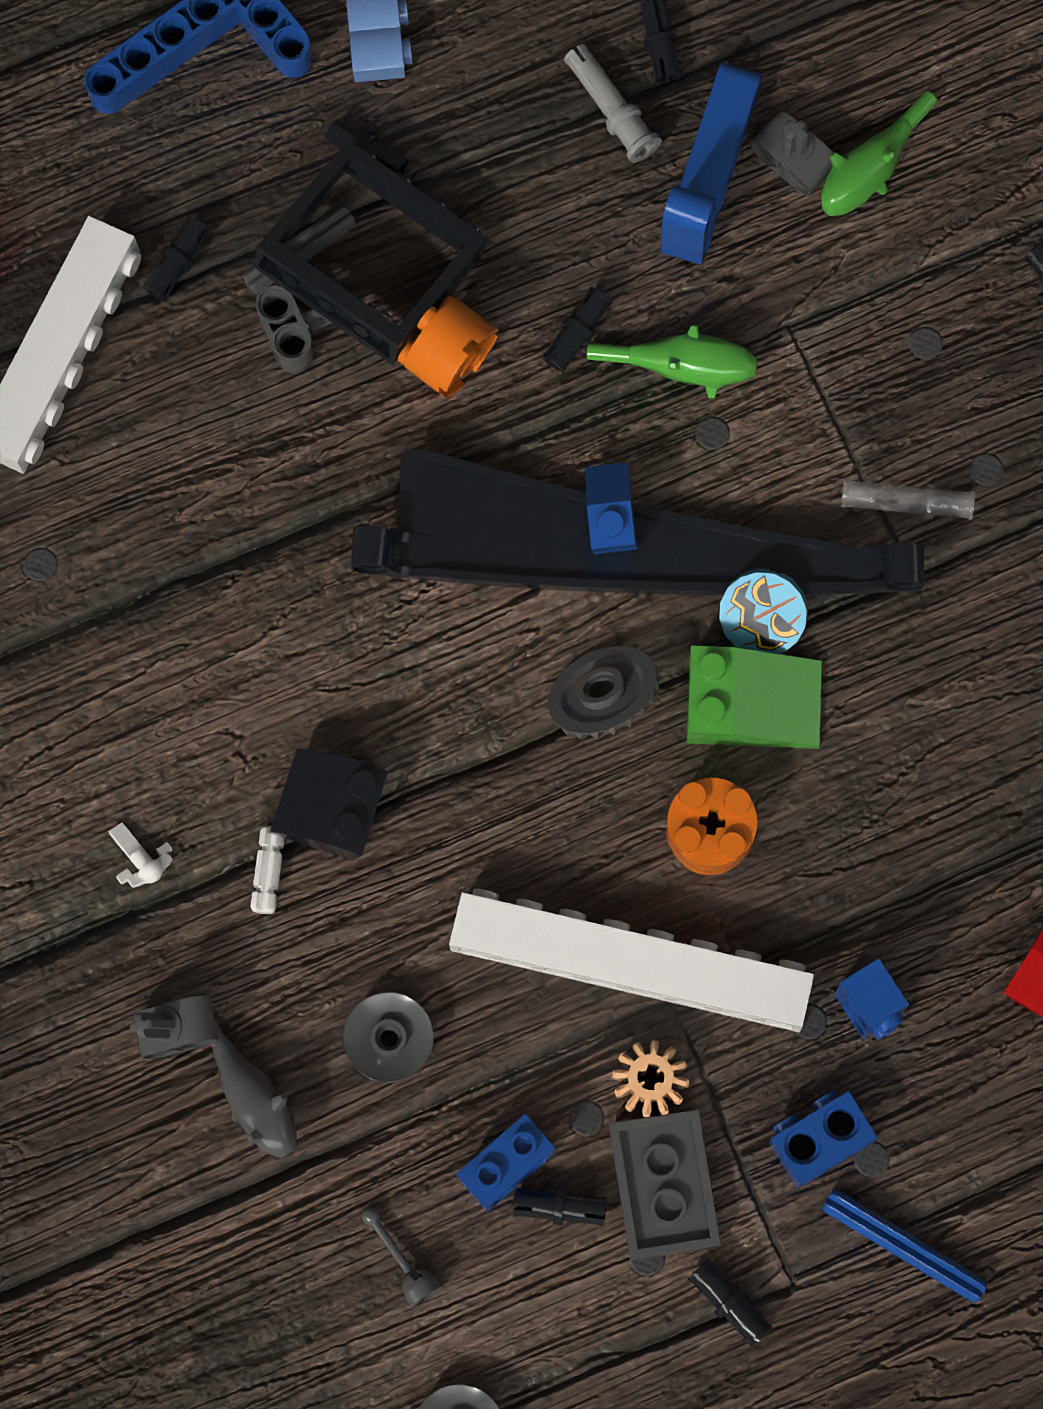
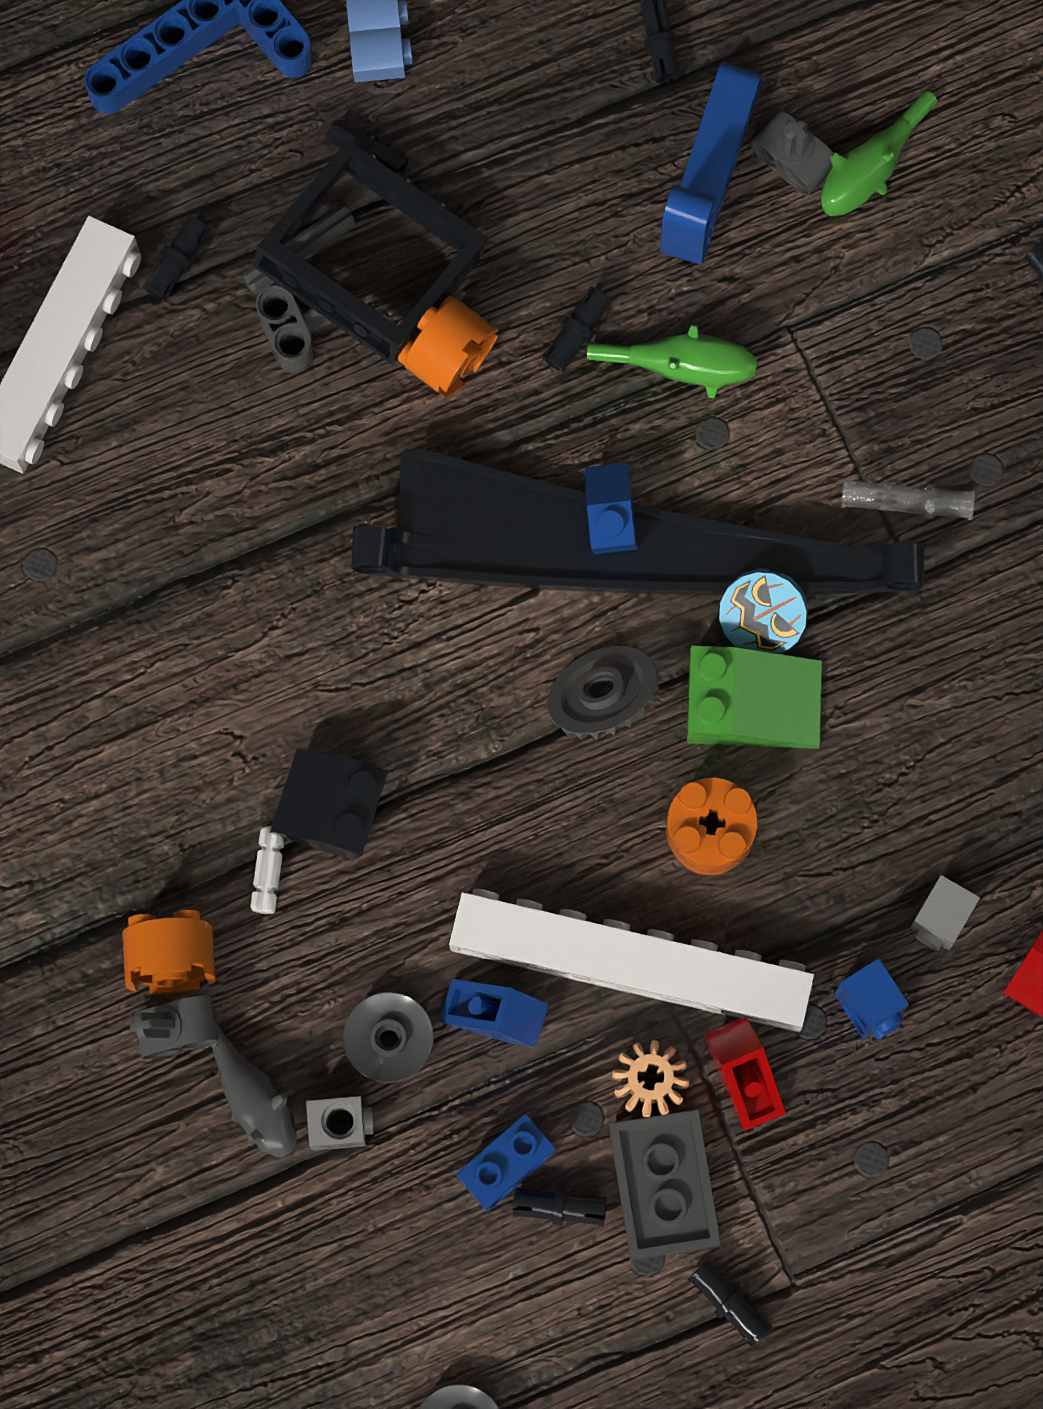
(149, 869): white piece -> none
(168, 952): none -> orange brick
(318, 1117): none -> light grey brick
(418, 1284): dark grey hinge -> none
(494, 1012): none -> blue slope
(621, 117): light grey pin -> none
(745, 1073): none -> red slope
(828, 1148): blue brick -> none
(905, 1246): blue axle -> none
(944, 914): none -> light grey brick

